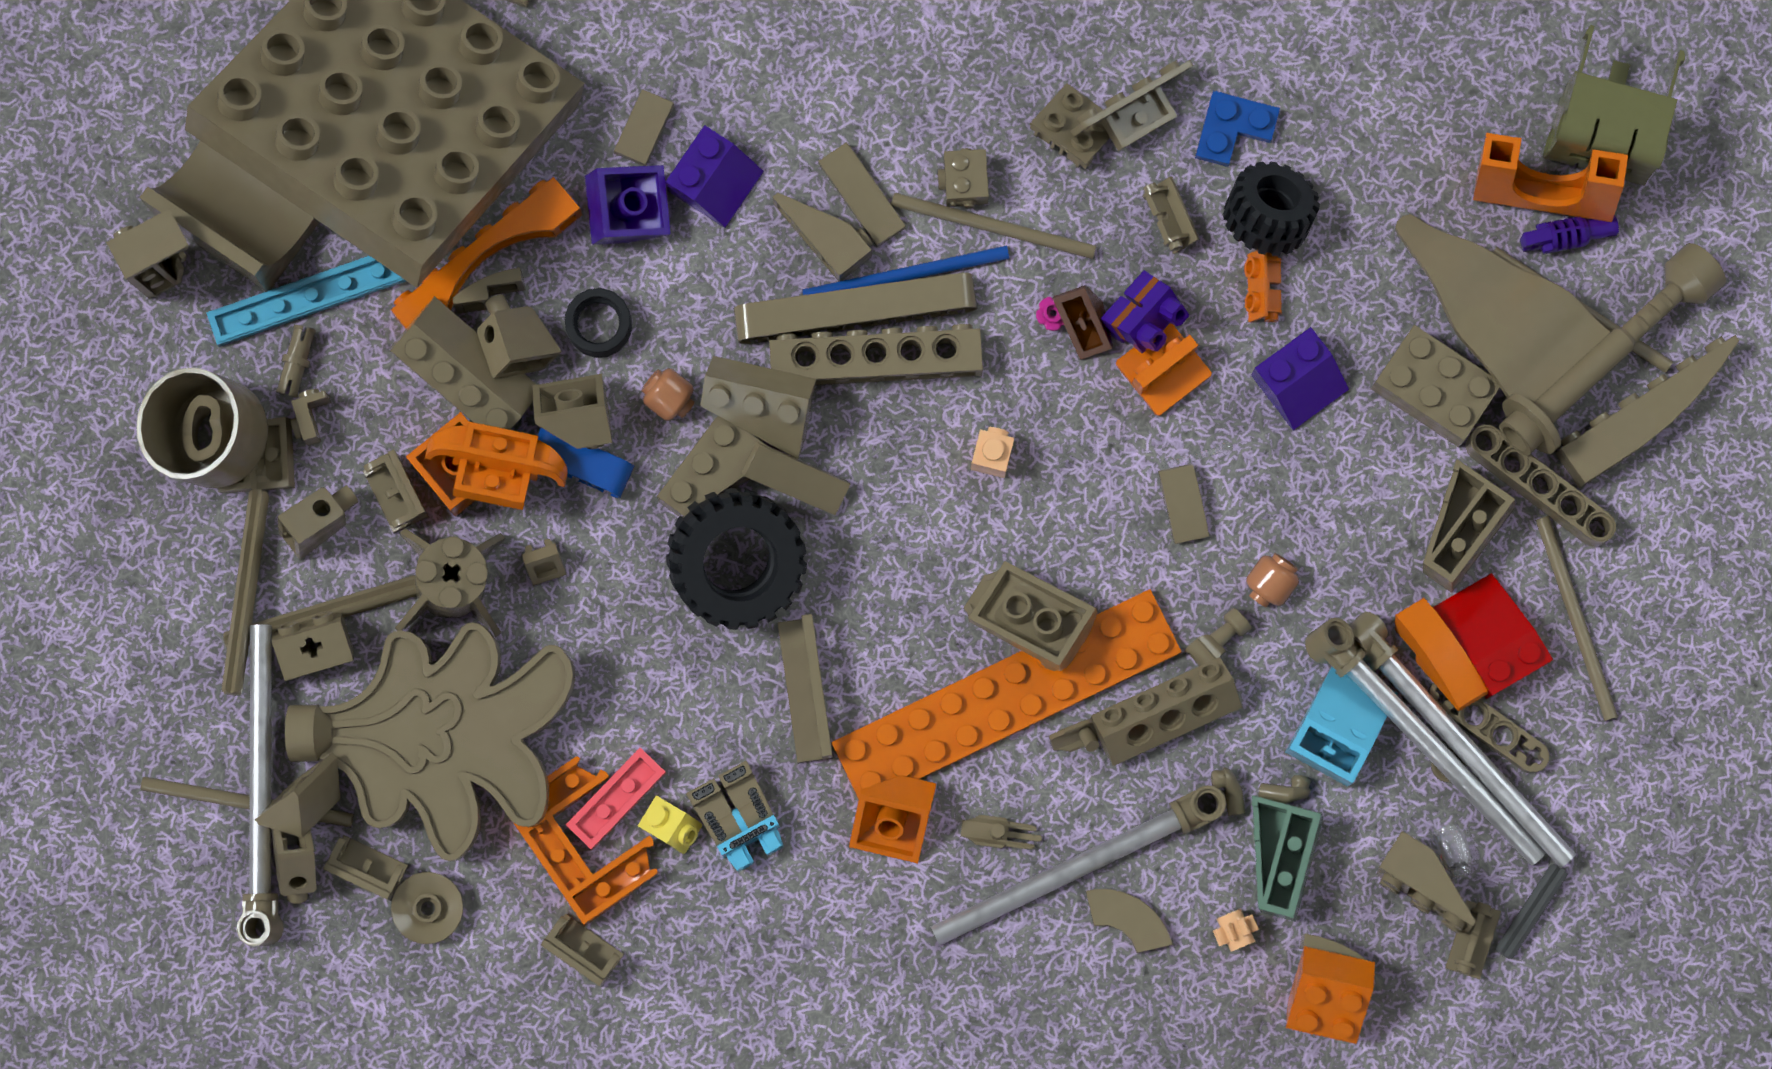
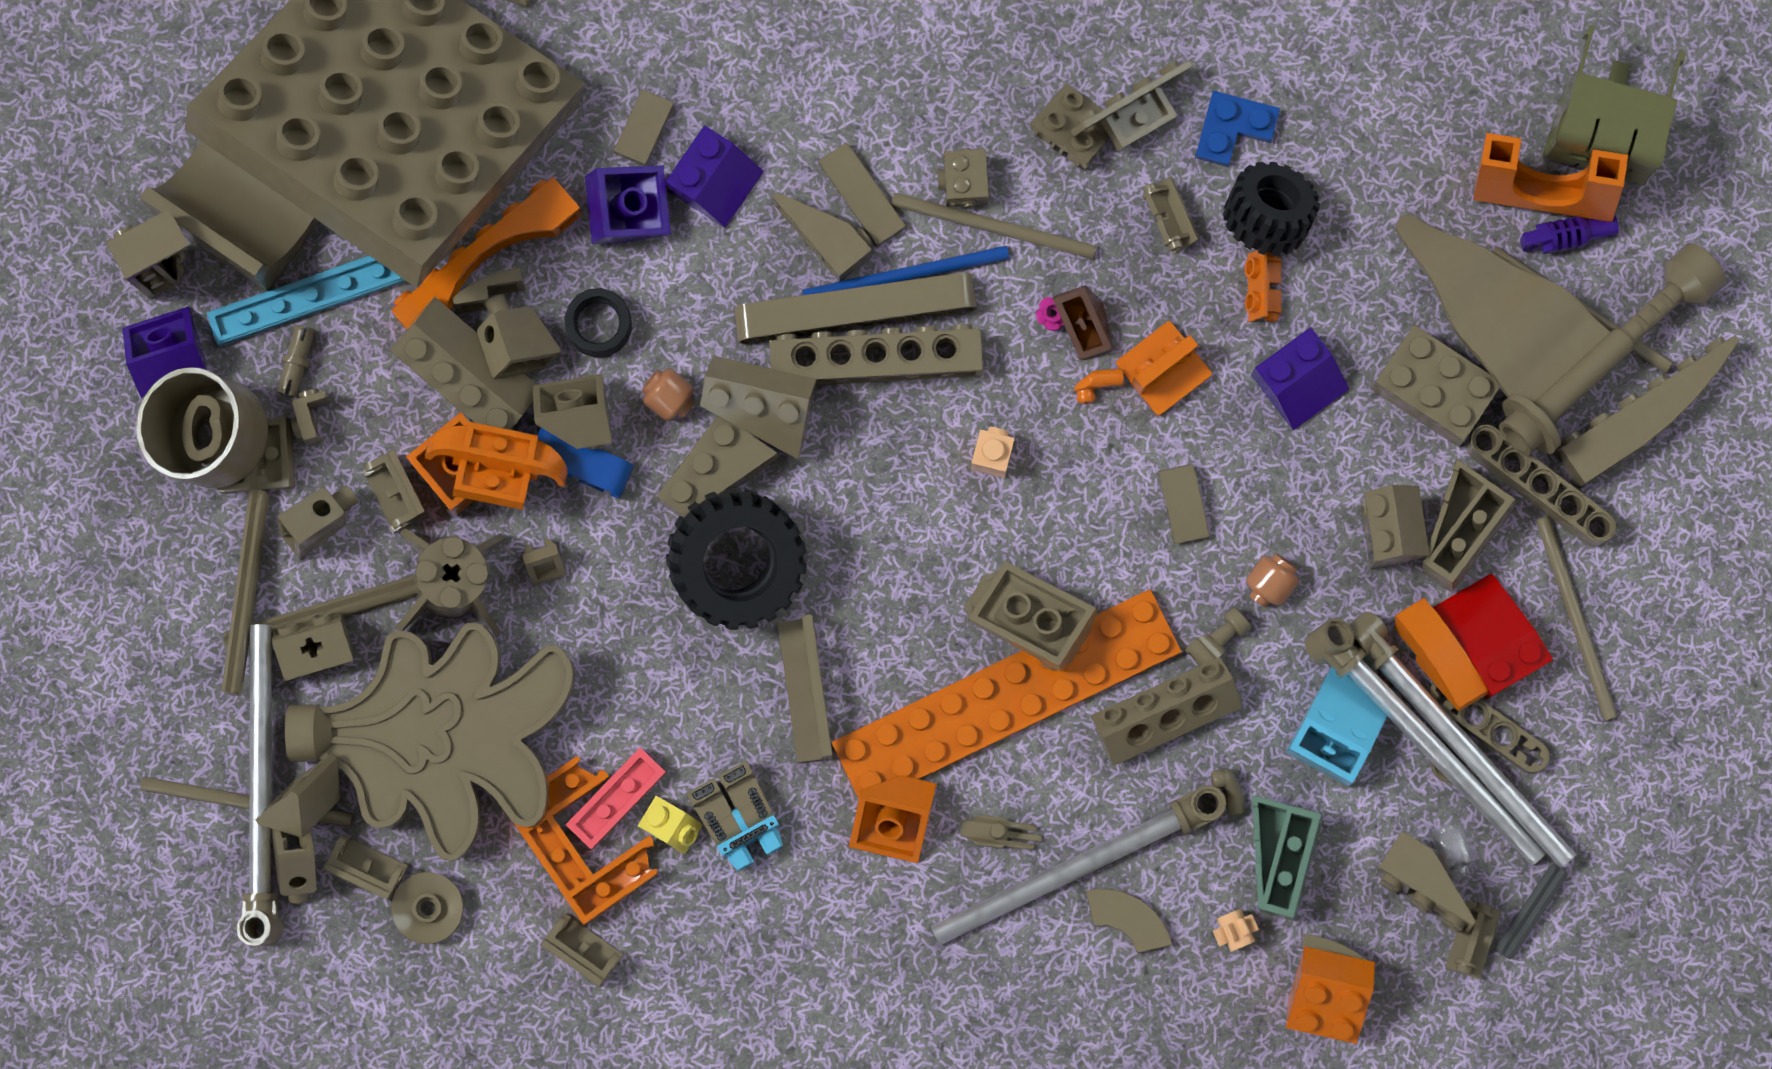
(162, 346): none -> dark purple slope
(795, 478): dark tan tile -> none
(1075, 737): dark tan piece -> none
(1094, 380): none -> orange arm
(1144, 313): dark purple hips -> none
(1286, 794): dark tan arm -> none
(1393, 525): none -> dark tan slope

